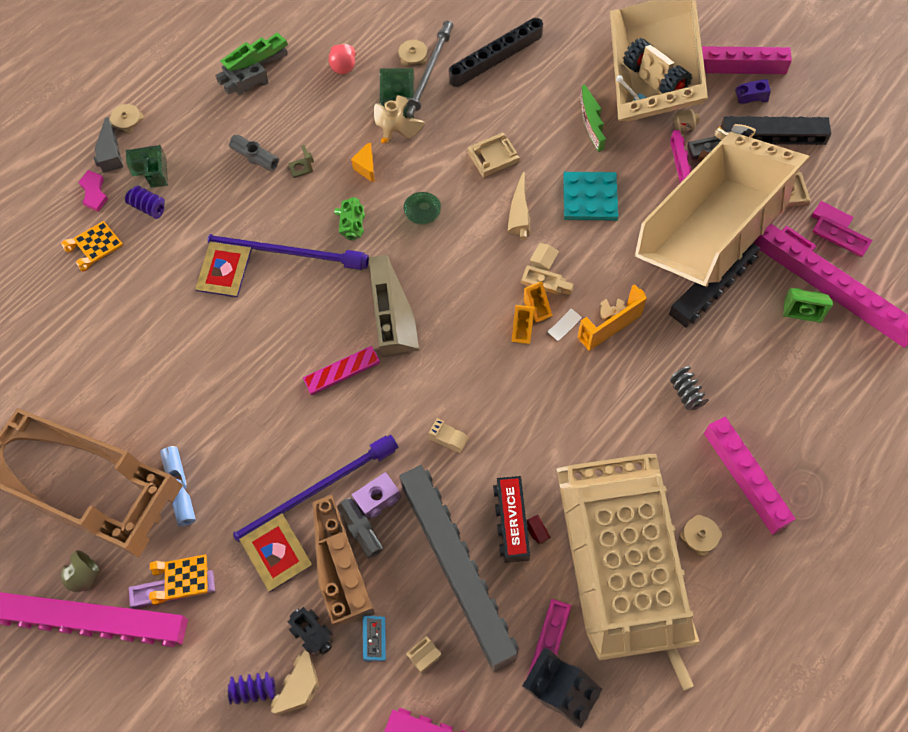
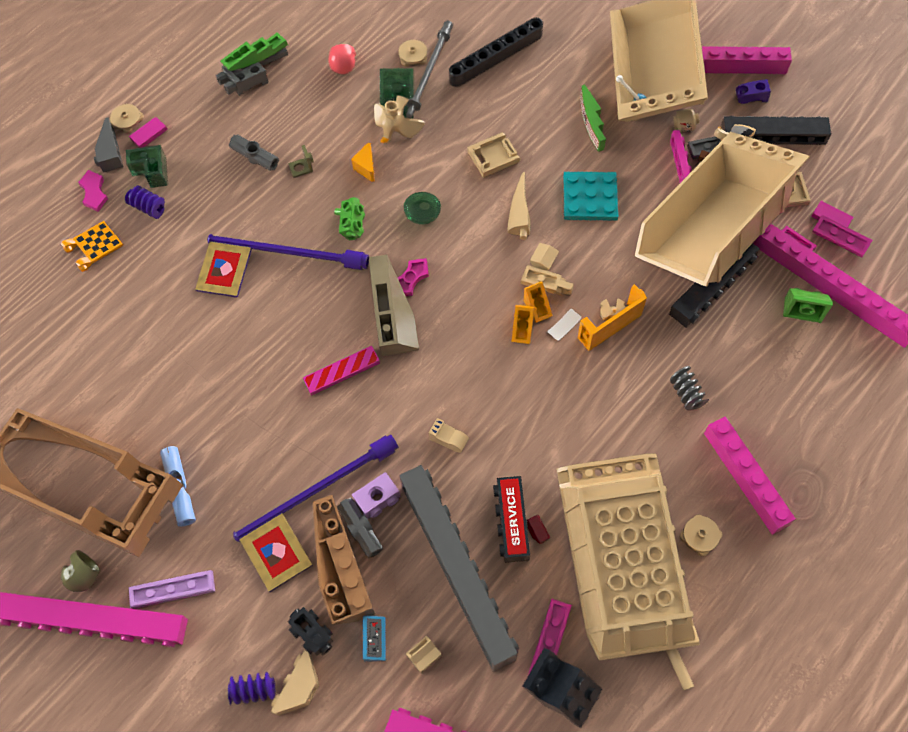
(148, 132): none -> dark pink tile
(182, 578): light orange flag -> none
(414, 273): none -> dark pink tile
(655, 67): plate -> none

